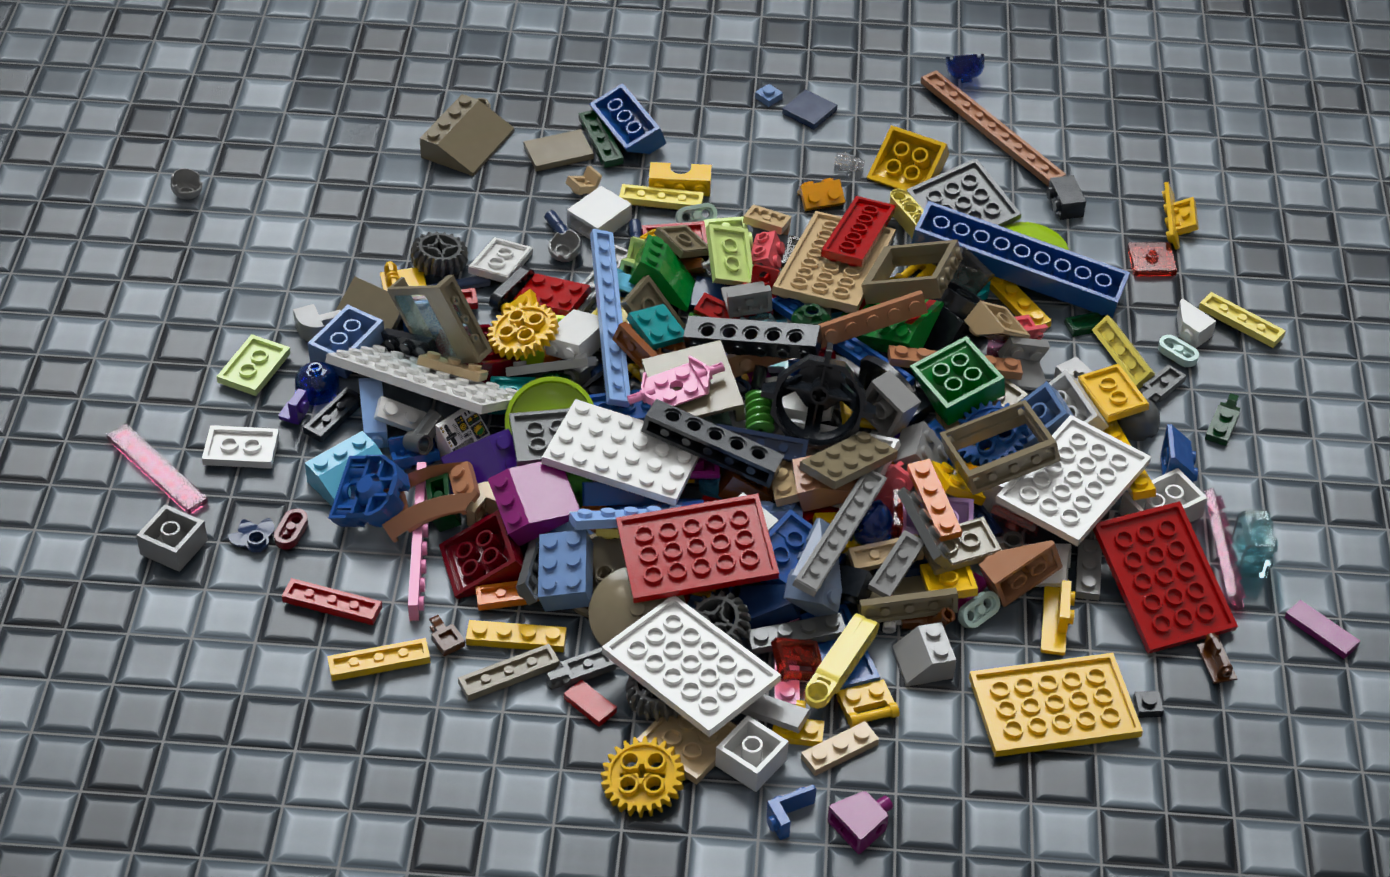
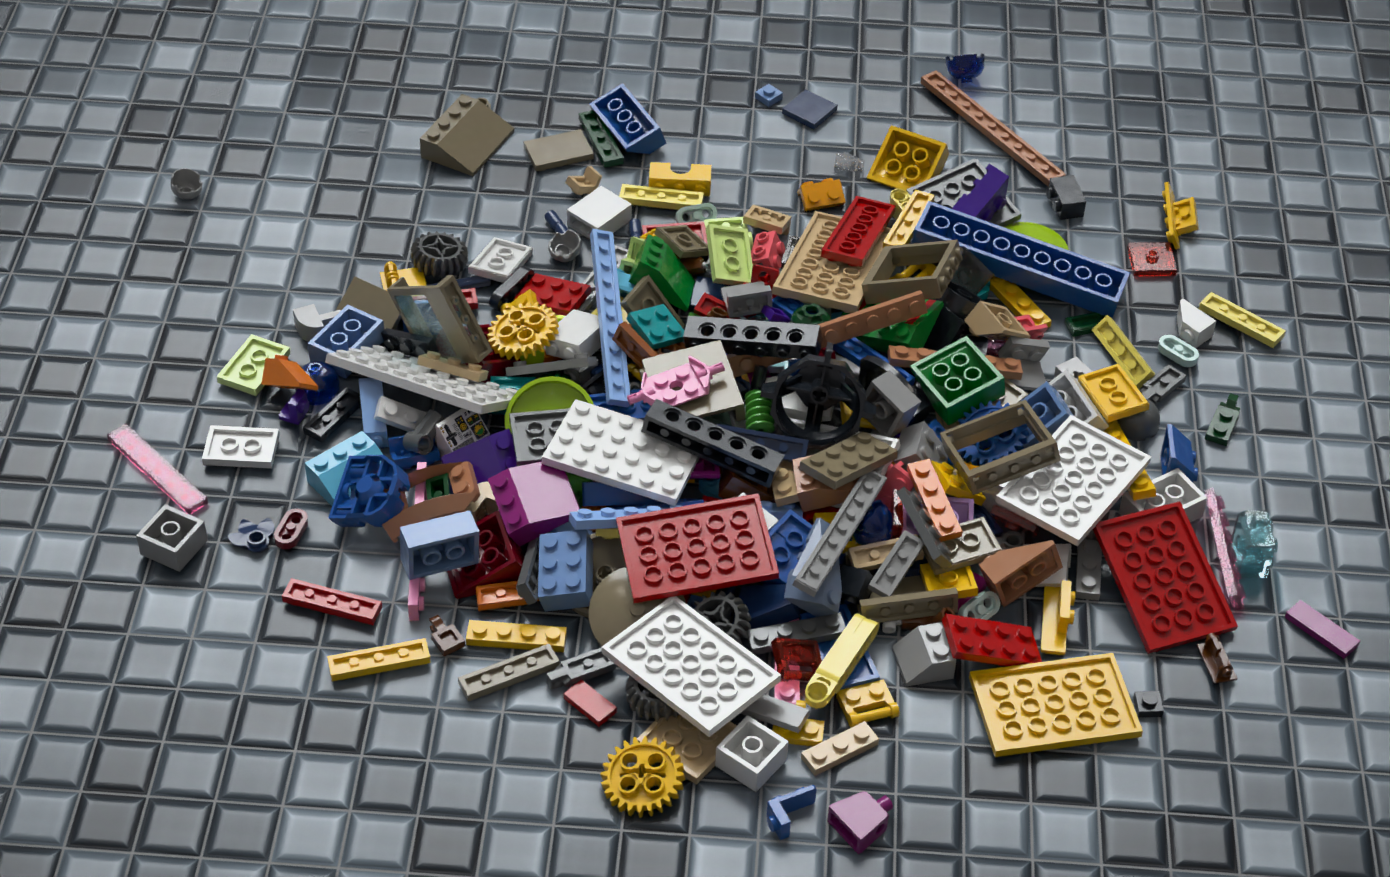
(286, 374): none -> orange slope
(439, 545): none -> medium blue brick
(717, 313): none -> reddish brown plate
(774, 314): none -> dark purple tile
(904, 227): none -> yellow plate
(986, 196): none -> dark purple wedge
(990, 641): none -> red plate

